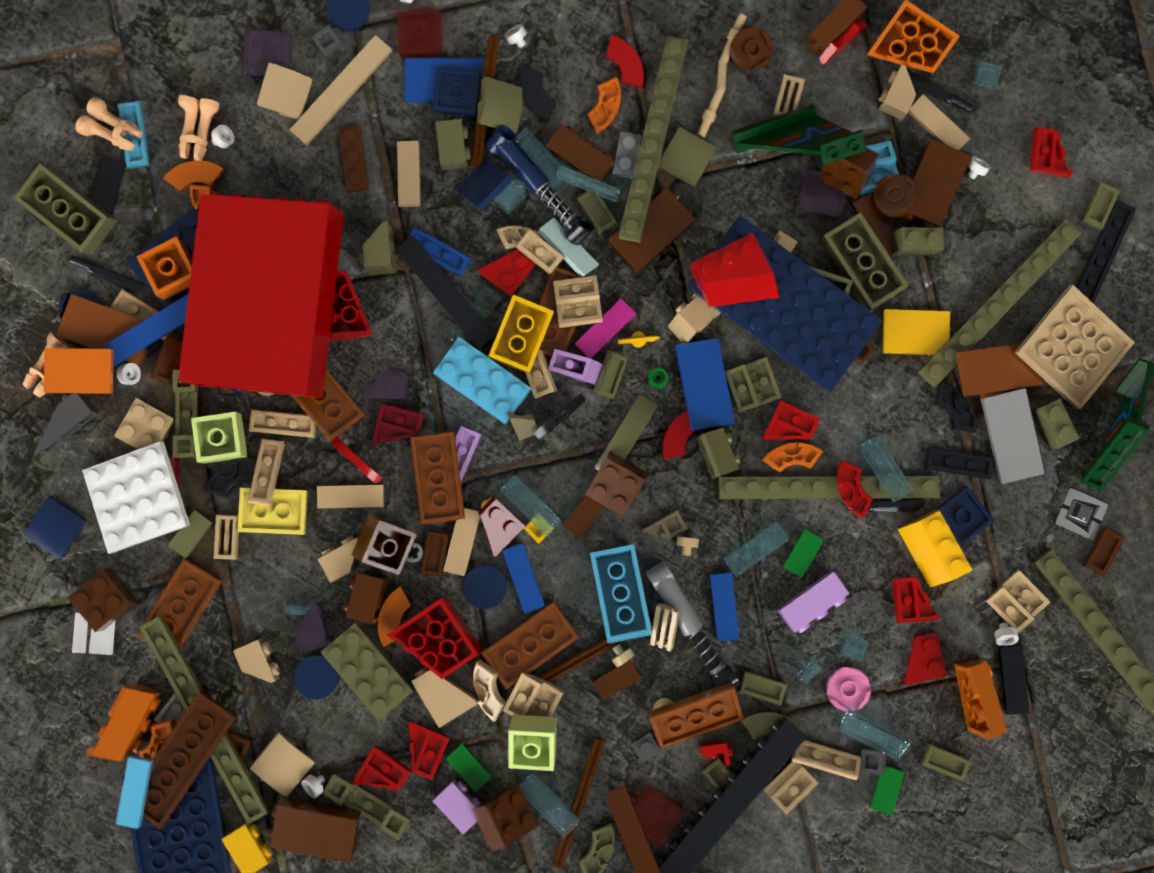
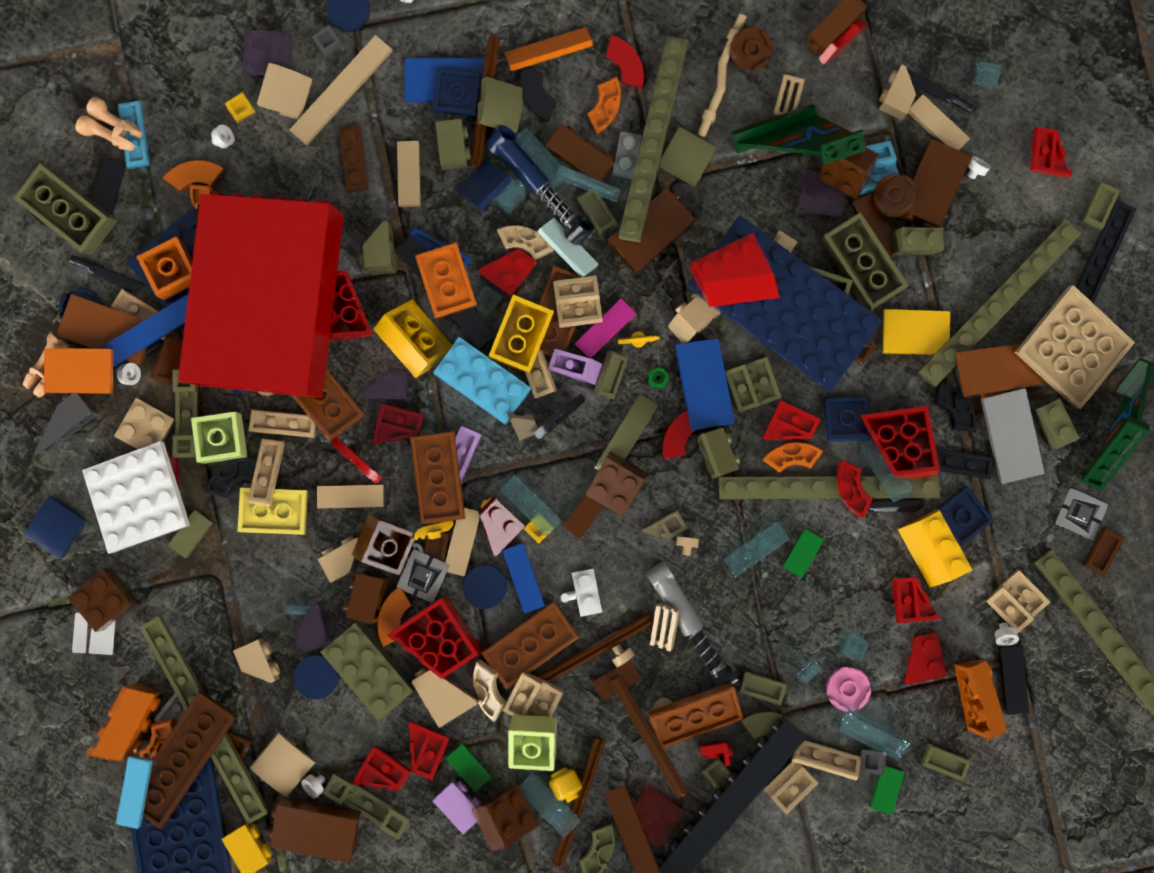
(184, 600): dark orange tile -> none
(191, 106): light nougat piece -> none
(235, 537): tan tile -> none
(240, 107): none -> yellow tile
(413, 338): none -> yellow slope
(420, 33): clear red plate -> none
(423, 576): none -> sticker
(433, 531): none -> yellow piece
(445, 280): none -> orange tile
(516, 35): white tile -> none
(539, 252): tan plate -> none
(548, 49): none -> orange tile
(565, 784): none -> yellow head
(585, 593): none -> white plate
(621, 594): medium azure brick -> none
(648, 737): none -> reddish brown axle
(724, 606): blue tile -> none
(813, 602): lavender brick -> none
(844, 418): none -> dark blue tile
(905, 441): none -> red wedge
(914, 40): orange wedge -> none

